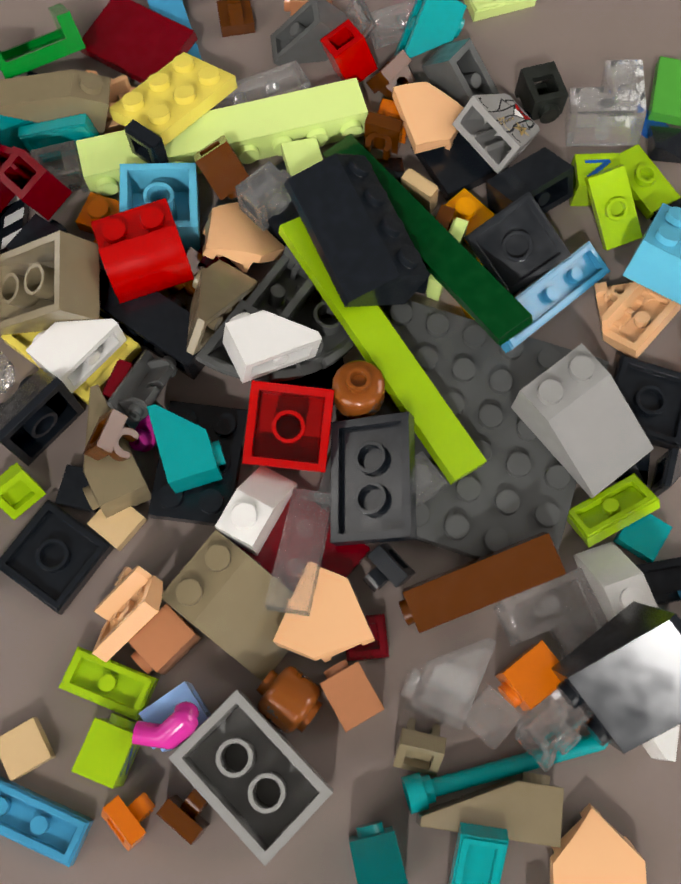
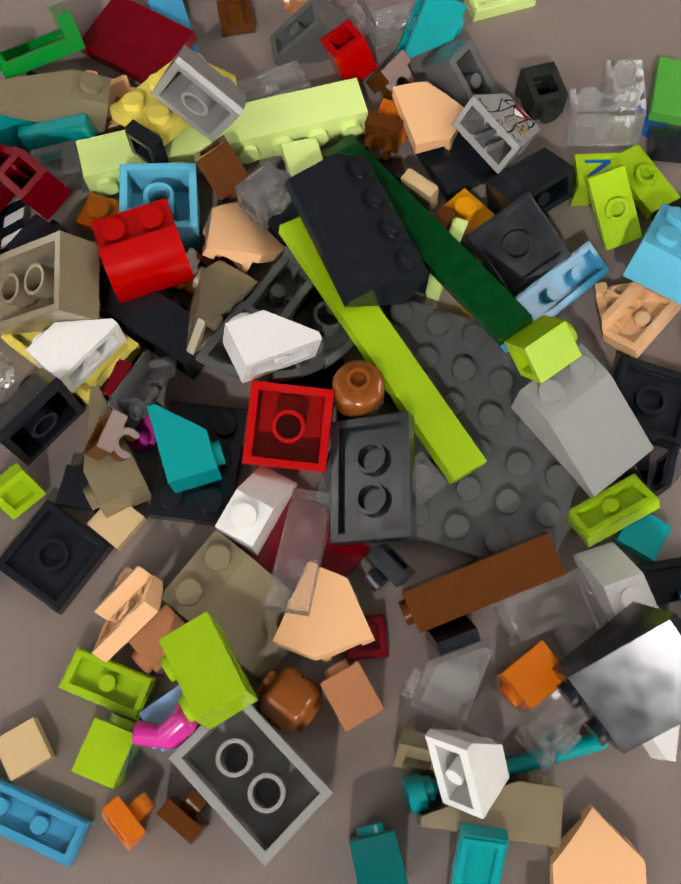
(199, 94): none -> light grey slope
(206, 672): none -> lime brick
(453, 635): none -> black tile
(467, 769): none -> white slope
(543, 348): none -> lime brick

